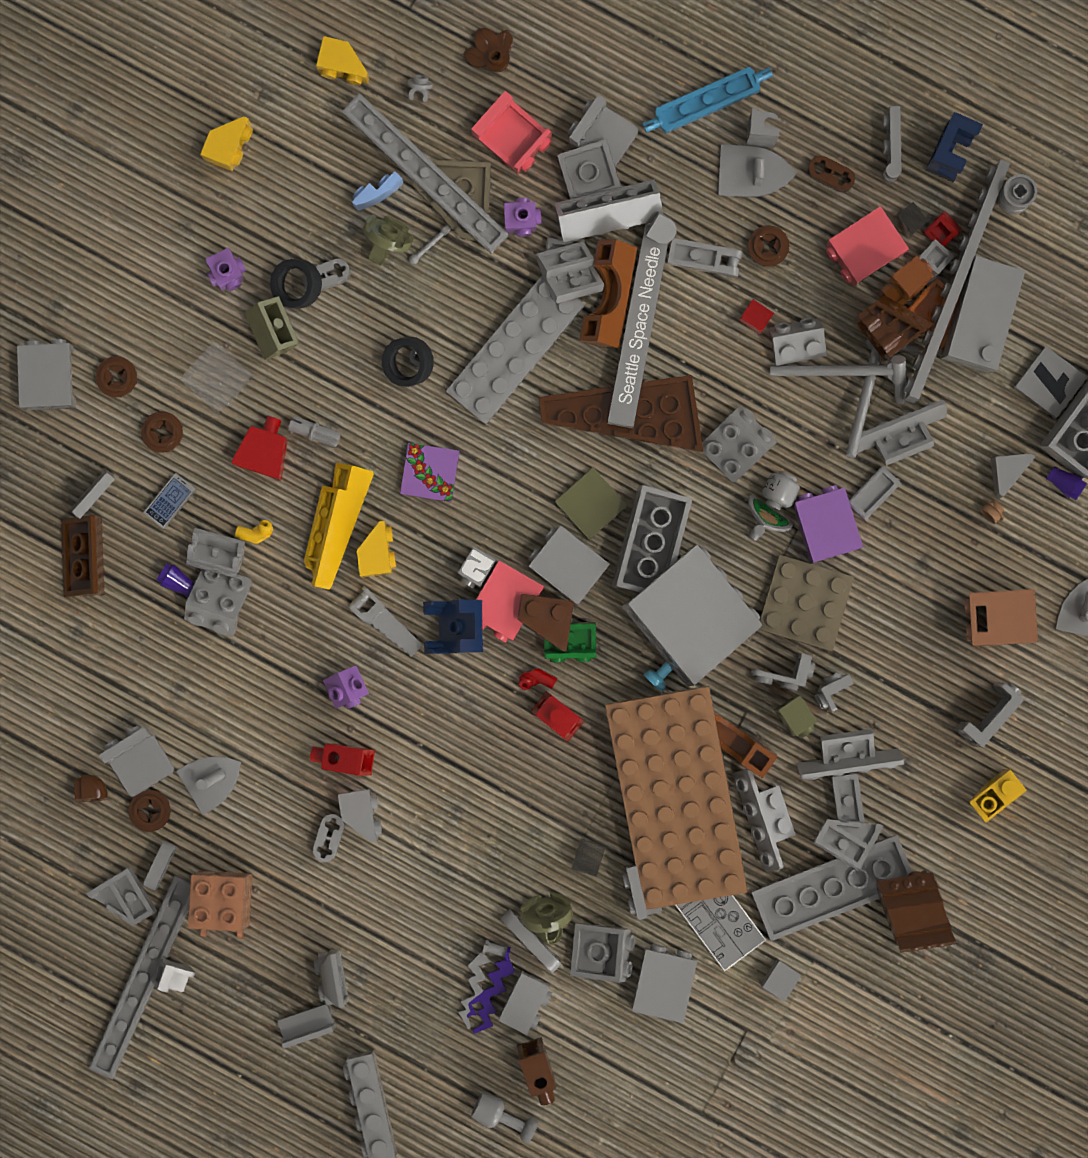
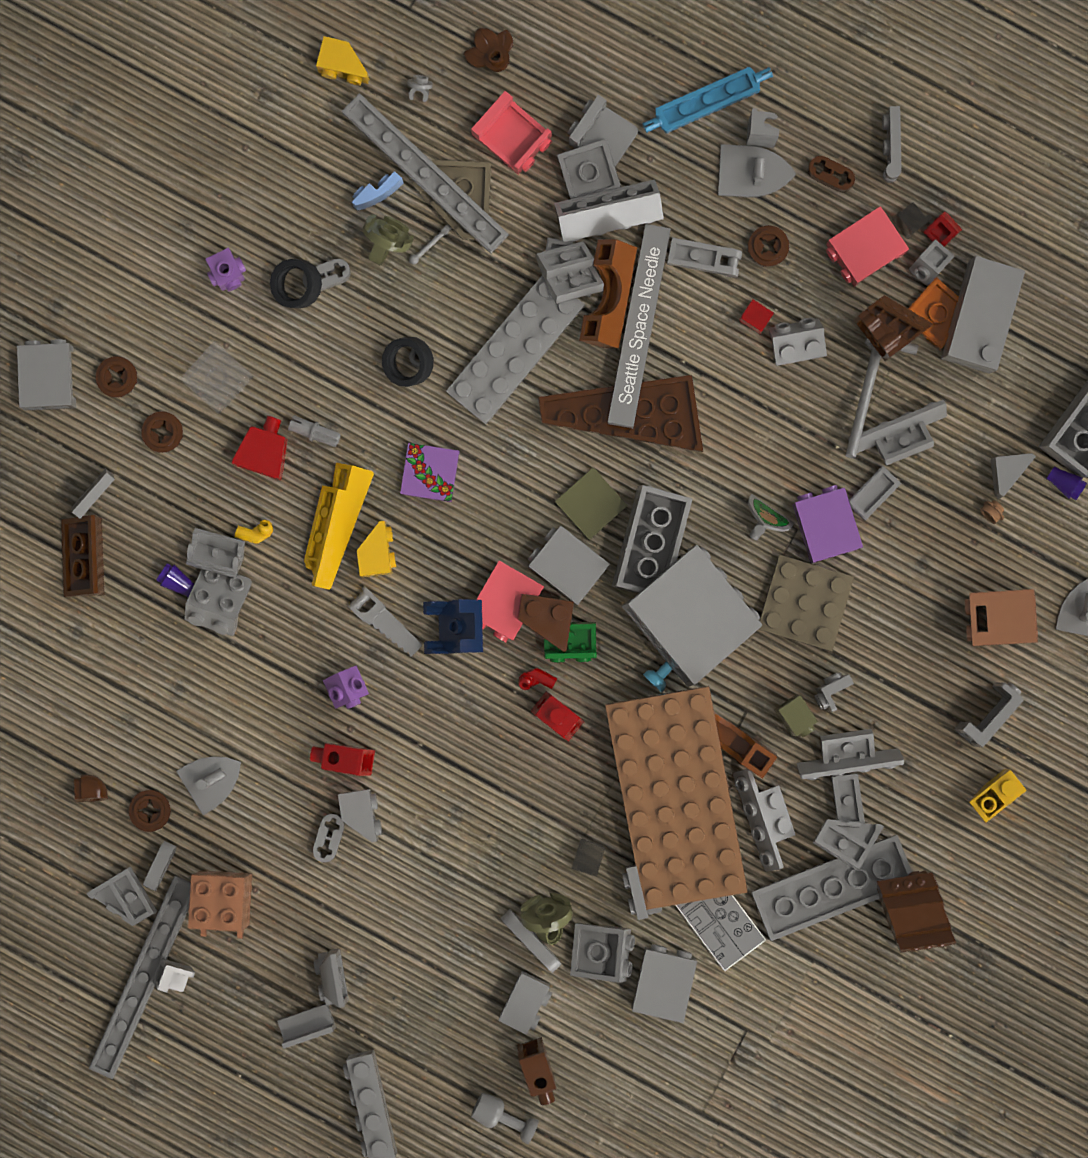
(137, 760): light grey bracket -> none
(169, 501): tile -> none
(225, 143): yellow slope -> none
(271, 328): olive brick -> none
(476, 568): brick -> none
(483, 996): piece -> none
(519, 208): medium lavender brick -> none
(661, 229): light grey tile -> none
(738, 443): light grey bracket -> none
(780, 490): light grey head -> none
(780, 980): light grey panel -> none
(803, 669): light grey bracket -> none
(894, 369): light grey bar -> none
(908, 281): dark orange arch -> none
(951, 290): light grey plate -> none
(957, 130): dark blue panel -> none
(1017, 194): light grey wheel -> none
(1050, 382): light grey tile -> none

